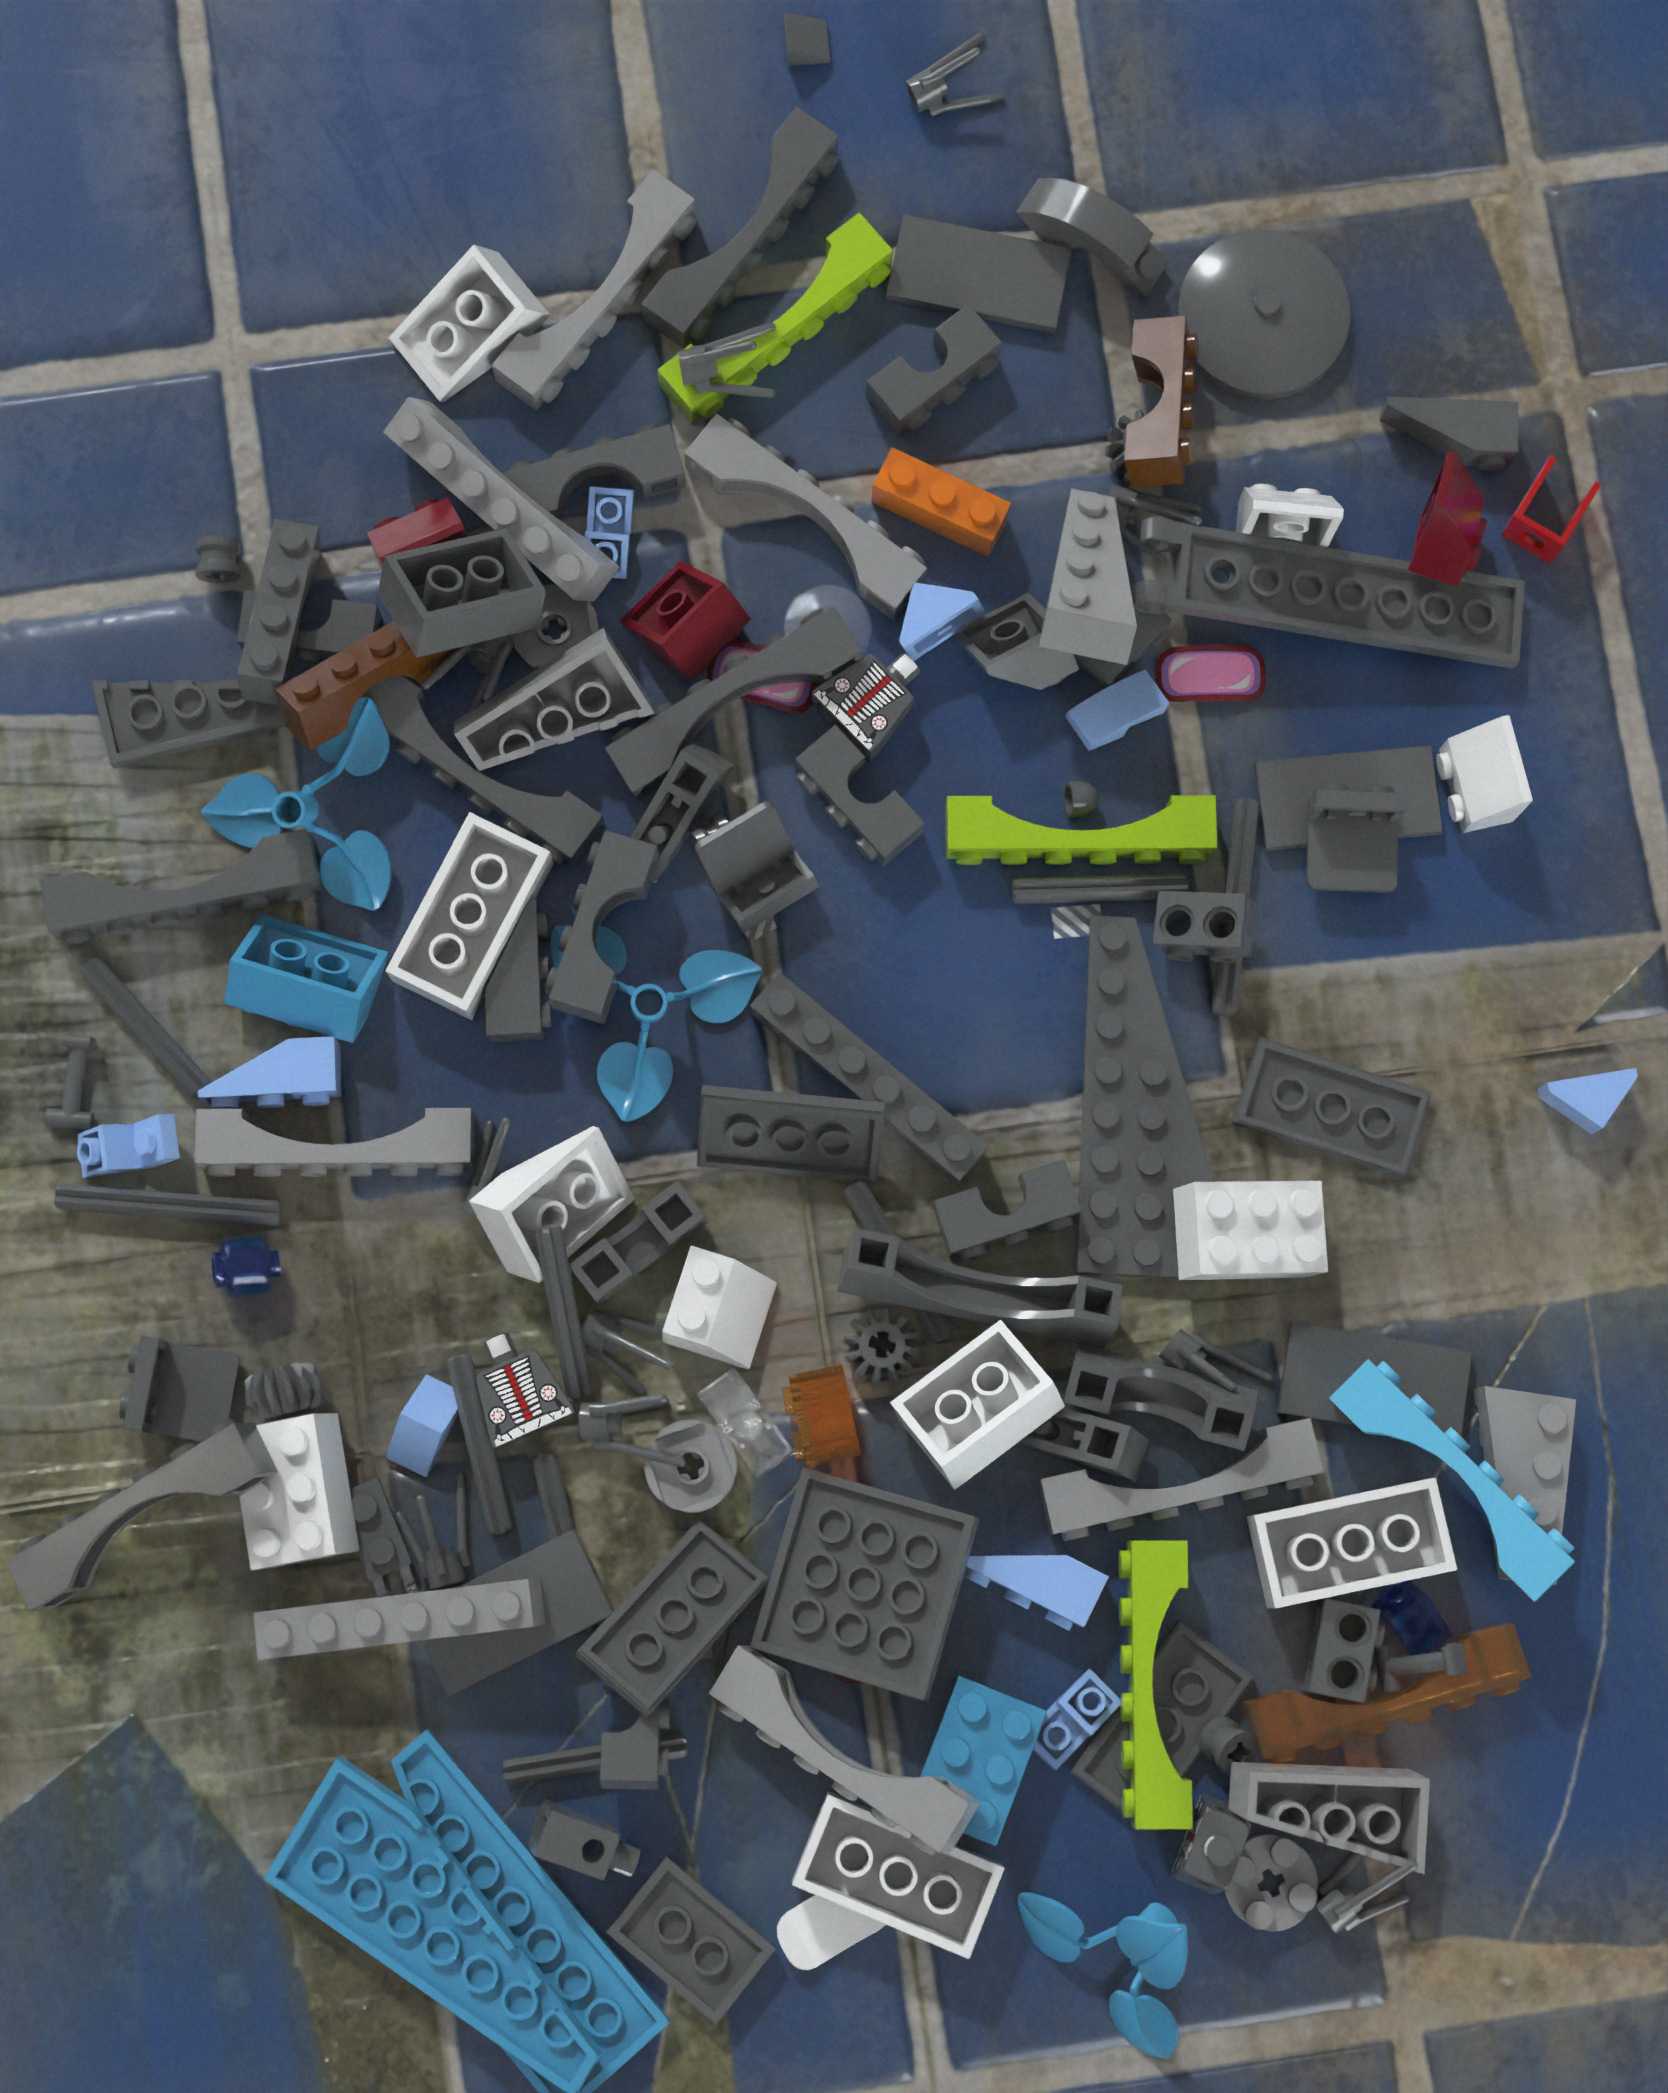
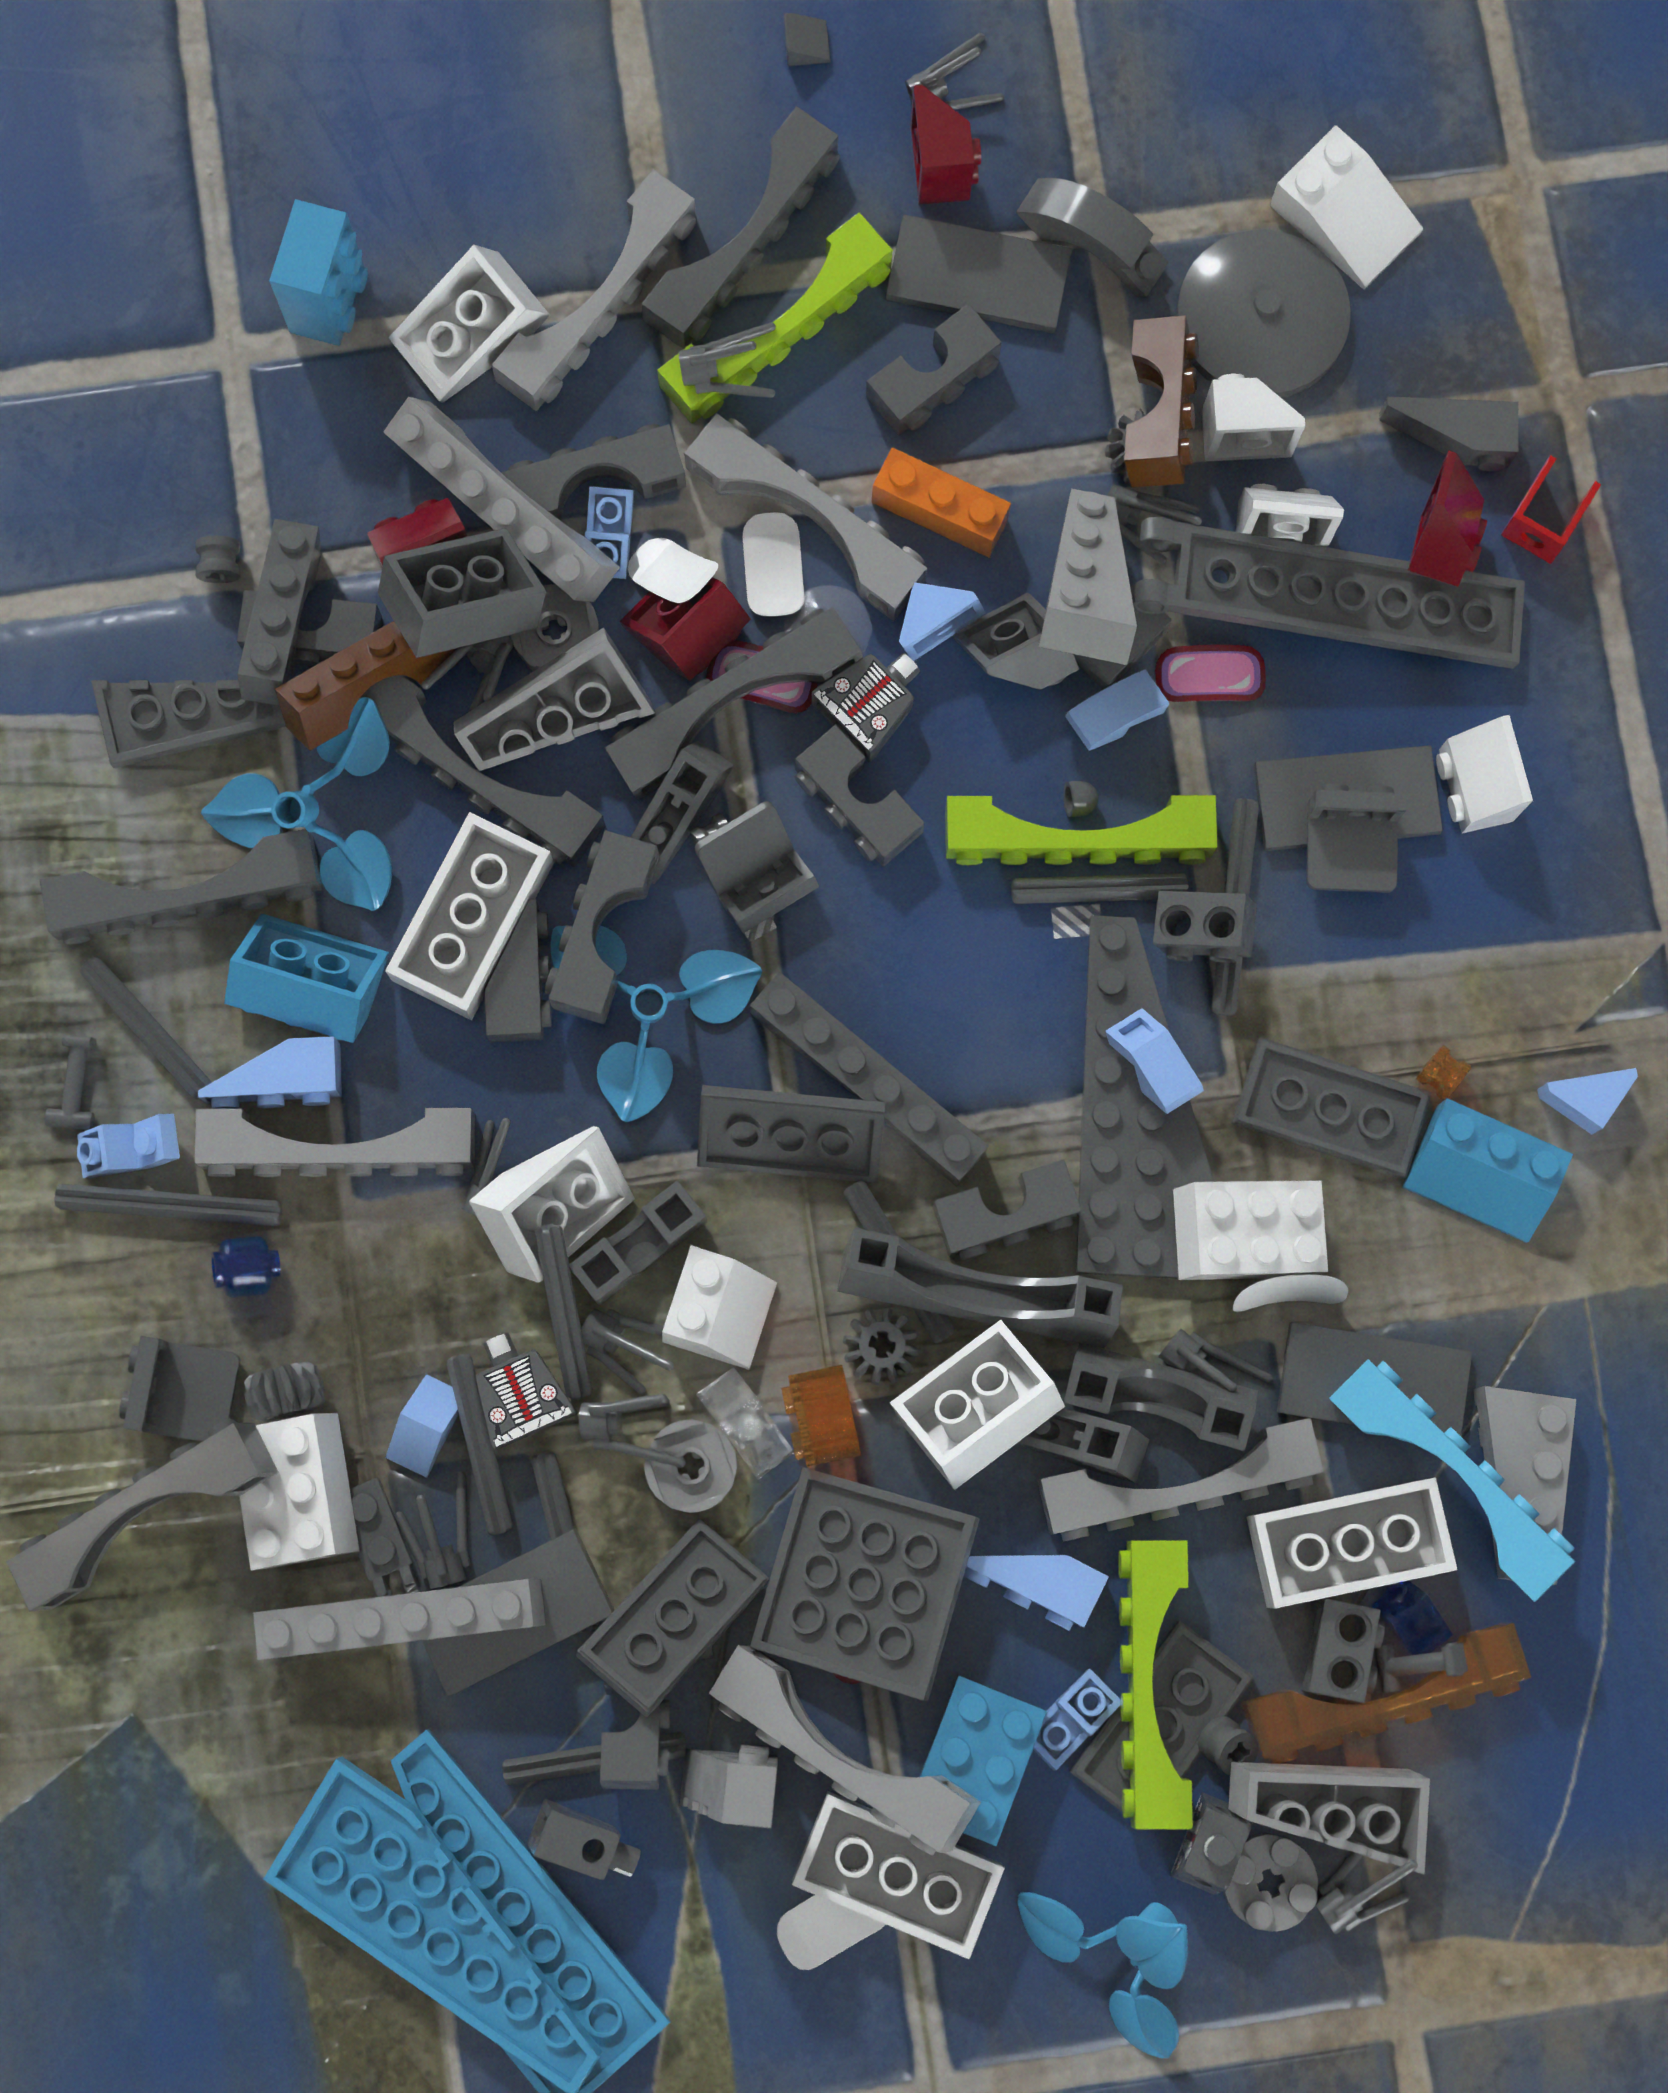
(318, 273): none -> dark azure brick
(670, 570): none -> white sticker
(691, 1940): dark grey plate -> none
(730, 1785): none -> light grey wedge
(773, 564): none -> white sticker
(942, 150): none -> dark red slope
(1158, 1061): none -> light blue slope
(1248, 421): none -> white slope
(1292, 1288): none -> white sticker
(1346, 208): none -> white slope
(1443, 1072): none -> clear orange wheel
(1487, 1170): none -> dark azure slope

